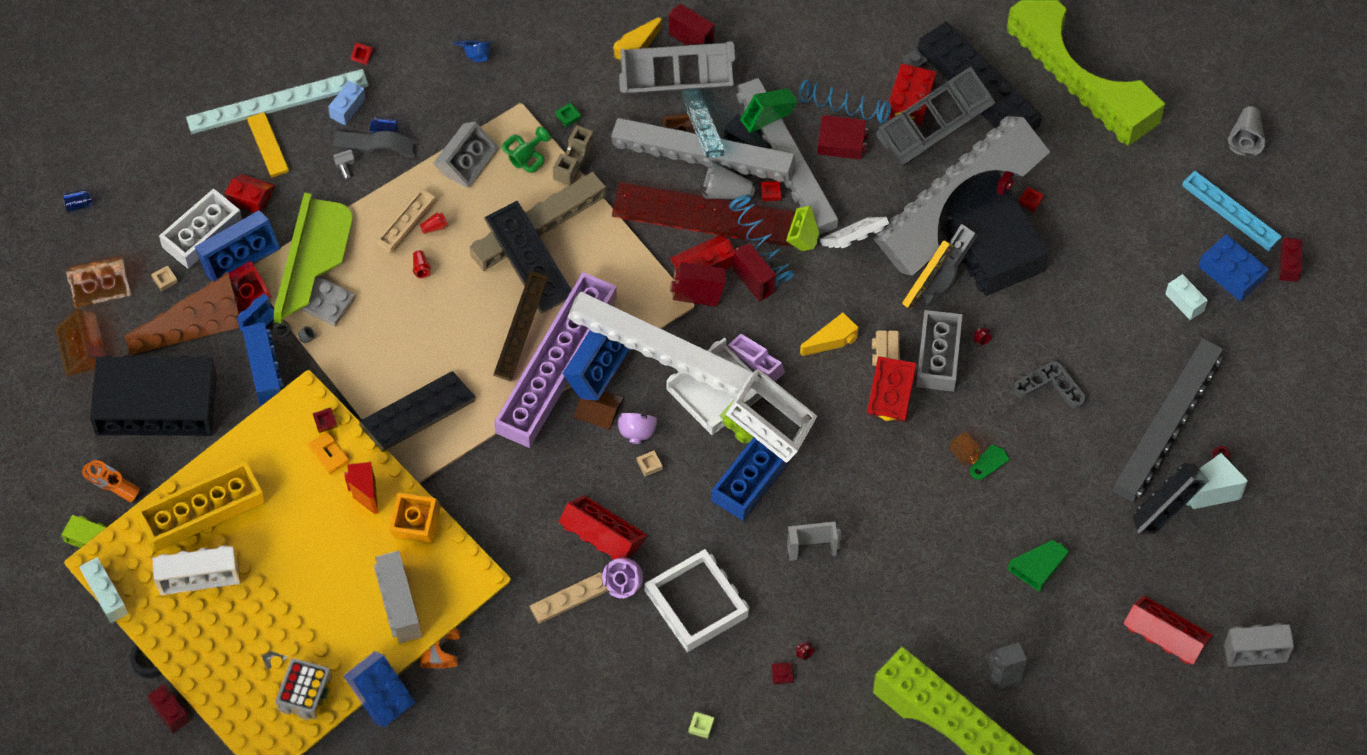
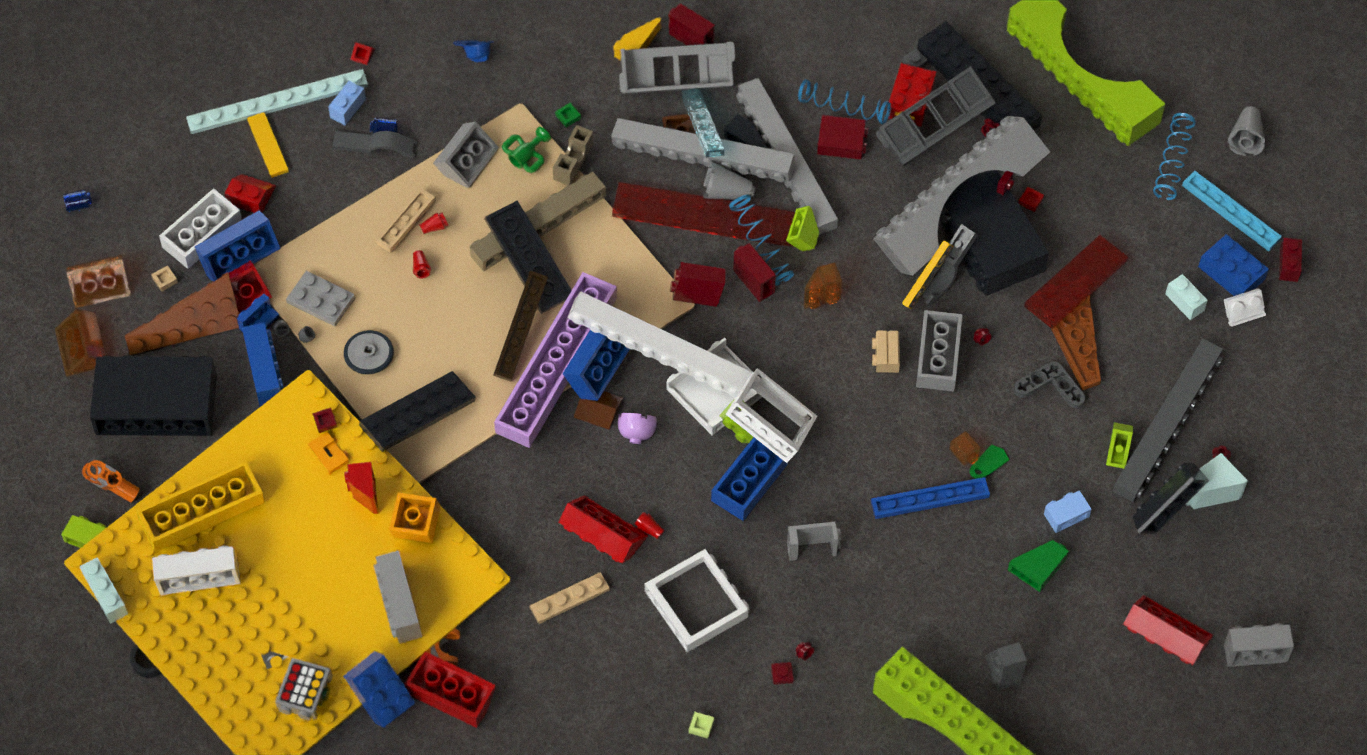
(168, 708): dark red brick -> none
(315, 249): lime piece -> none
(342, 160): light grey piece -> none
(371, 341): none -> light grey wheel
(450, 689): none -> red slope
(622, 577): lavender cylinder -> none
(648, 525): none -> red cone
(649, 463): tan plate -> none
(714, 252): red slope -> none
(756, 357): lavender slope -> none
(768, 108): green slope -> none
(770, 191): red plate -> none
(824, 284): none -> clear orange slope
(832, 336): yellow slope -> none
(858, 230): white plate -> none
(892, 389): red piece -> none
(930, 498): none -> blue plate
(986, 127): none -> dark red plate
(1067, 511): none -> light blue brick
(1075, 281): none -> clear red plate
(1077, 341): none -> dark orange wing
(1119, 445): none -> lime slope
(1187, 127): none -> dark azure piece
(1244, 307): none -> white plate

